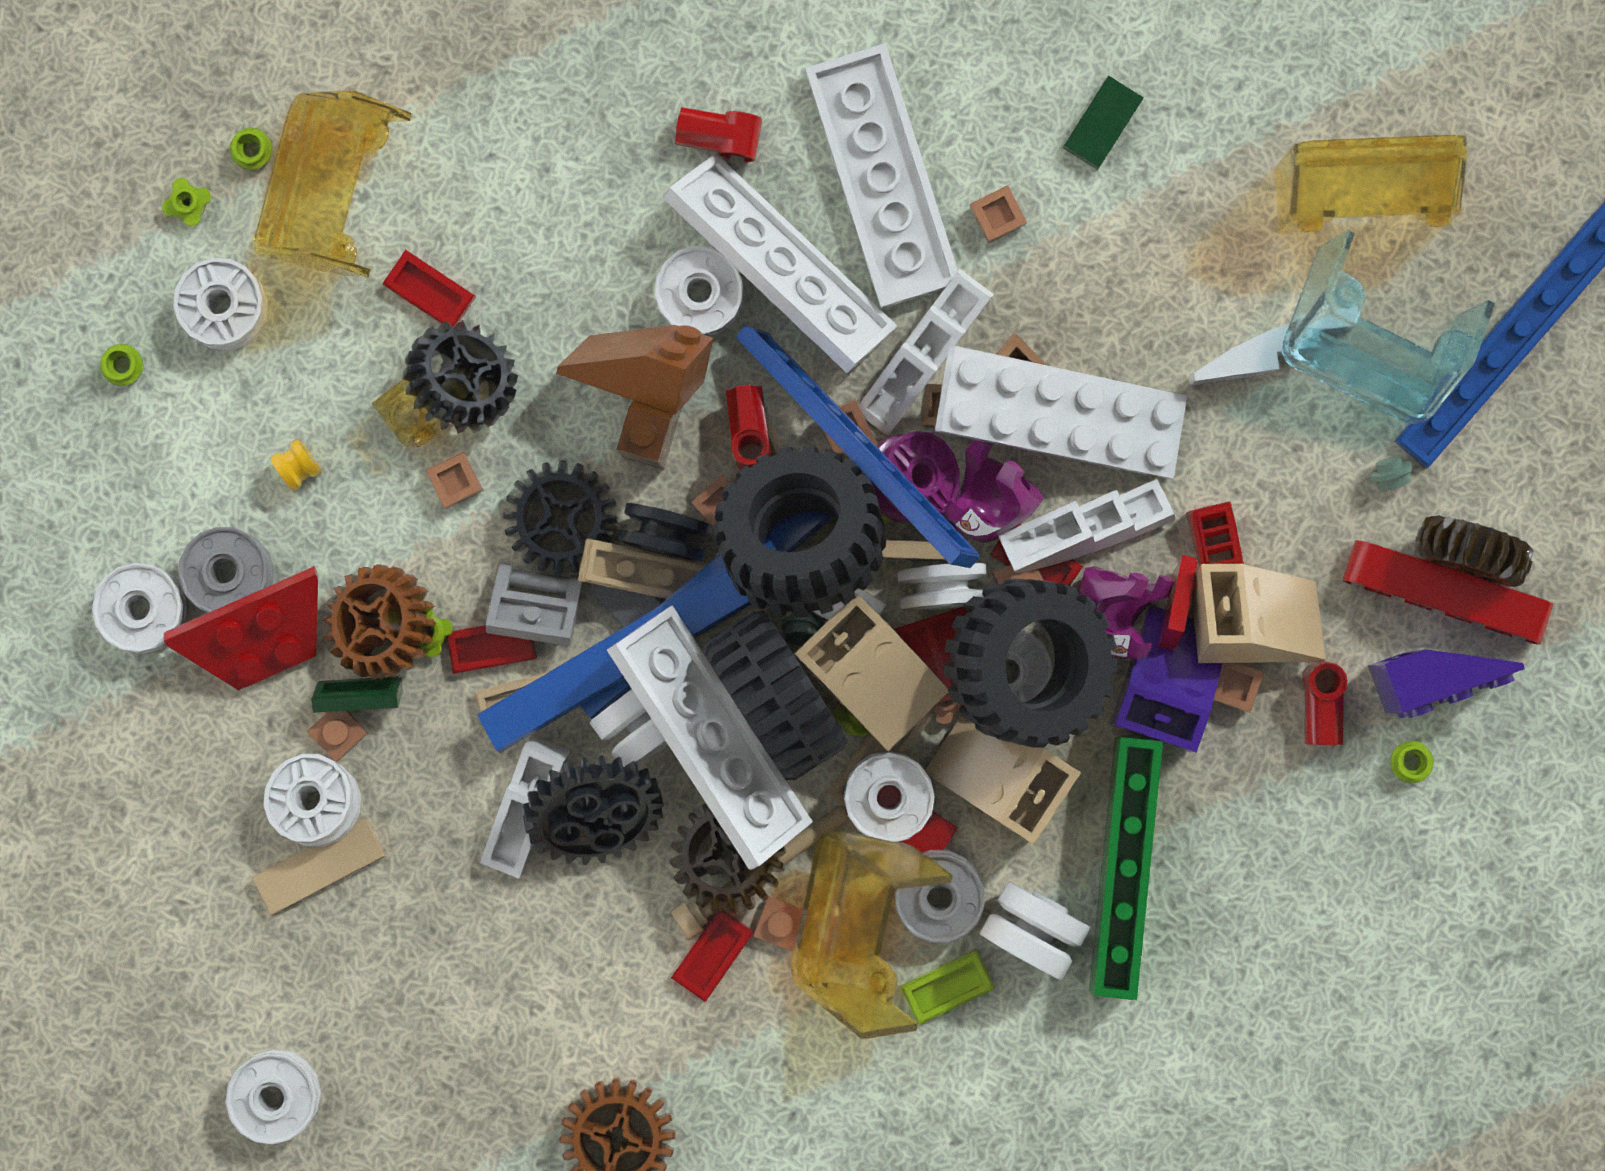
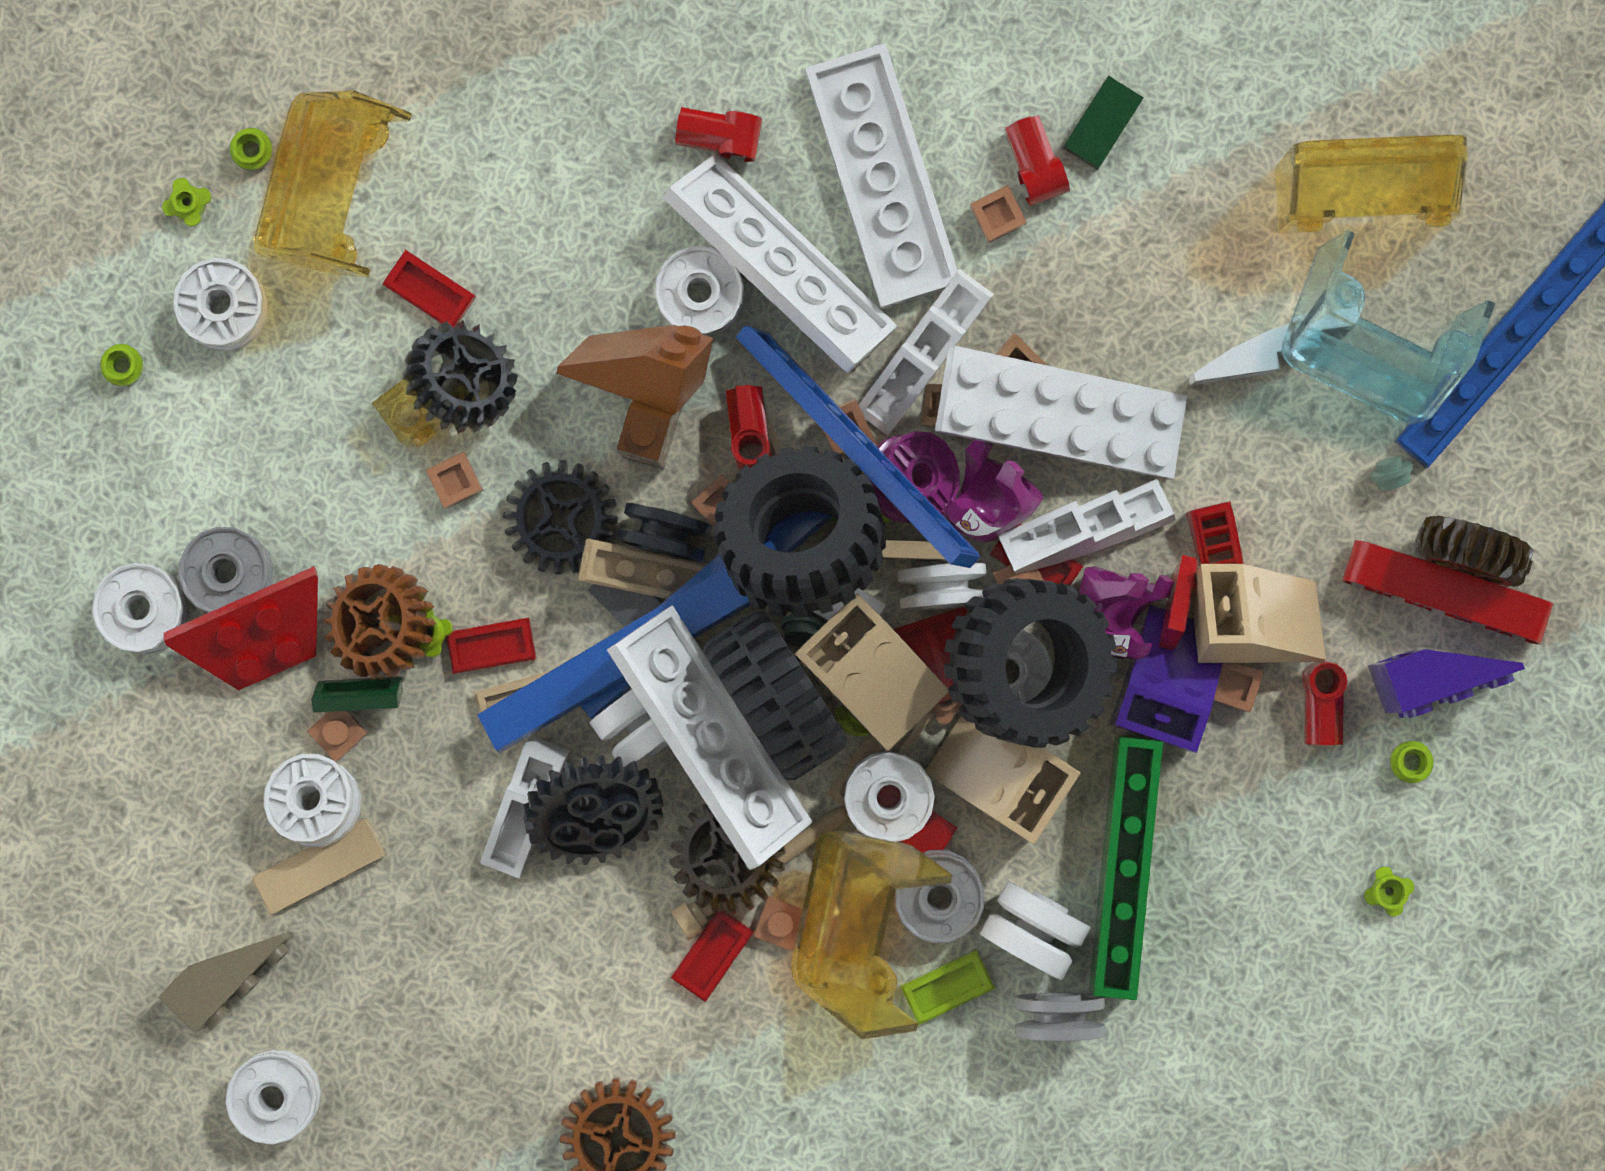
(209, 985): none -> dark tan slope
(295, 465): yellow wheel -> none
(530, 614): light grey plate -> none
(1037, 165): none -> red piece
(1059, 1016): none -> light grey wheel
(1401, 890): none -> lime plate

